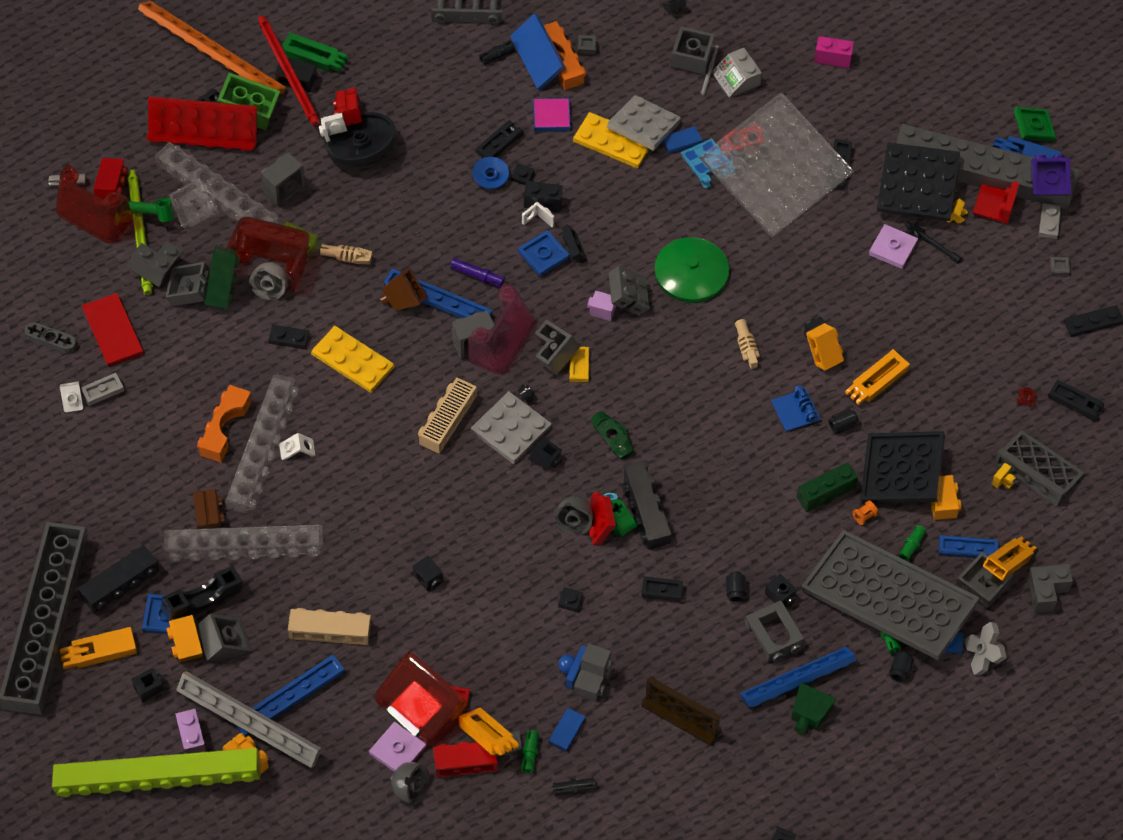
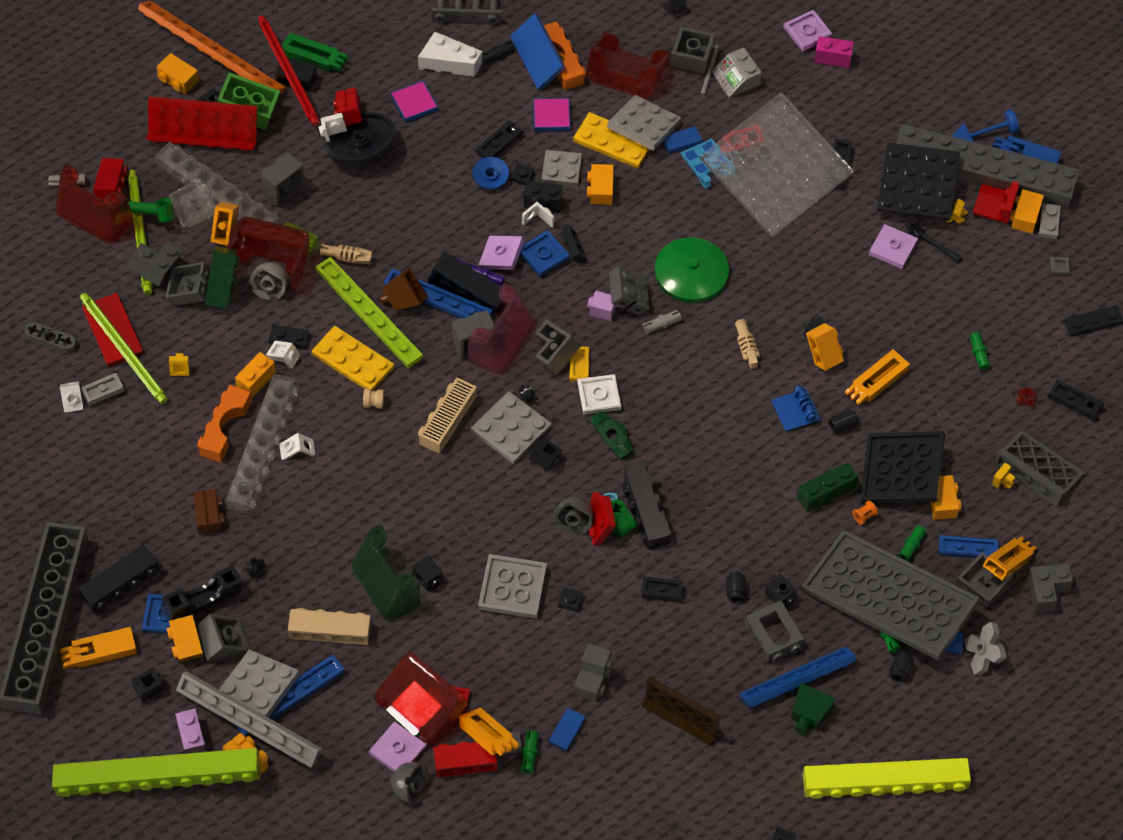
(124, 349): none -> lime piece
(177, 74): none -> light orange brick
(179, 365): none -> yellow tile
(224, 222): none -> light orange brick
(236, 536): clear brick -> none
(255, 567): none -> black plate
(256, 374): none -> light orange brick
(260, 682): none -> light grey plate
(284, 352): none -> white bracket
(369, 312): none -> lime plate
(373, 398): none -> tan wheel
(389, 593): none -> clear green windscreen
(414, 101): none -> dark pink tile
(449, 55): none -> white wedge
(465, 282): none -> black wedge
(501, 252): none -> lavender plate
(512, 586): none -> light grey plate
(561, 168): none -> light grey plate
(570, 665): blue tile -> none
(573, 786): black pin -> none
(586, 44): dark grey plate -> none
(599, 394): none -> white plate
(601, 184): none -> light orange brick
(623, 69): none -> clear red windscreen
(662, 321): none -> light grey pin
(806, 29): none -> lavender plate
(886, 778): none -> neon yellow brick
(979, 351): none -> green pin
(1010, 121): none -> blue piece
(1027, 211): none -> light orange brick
(1034, 124): green tile -> none
(1050, 175): dark purple plate -> none

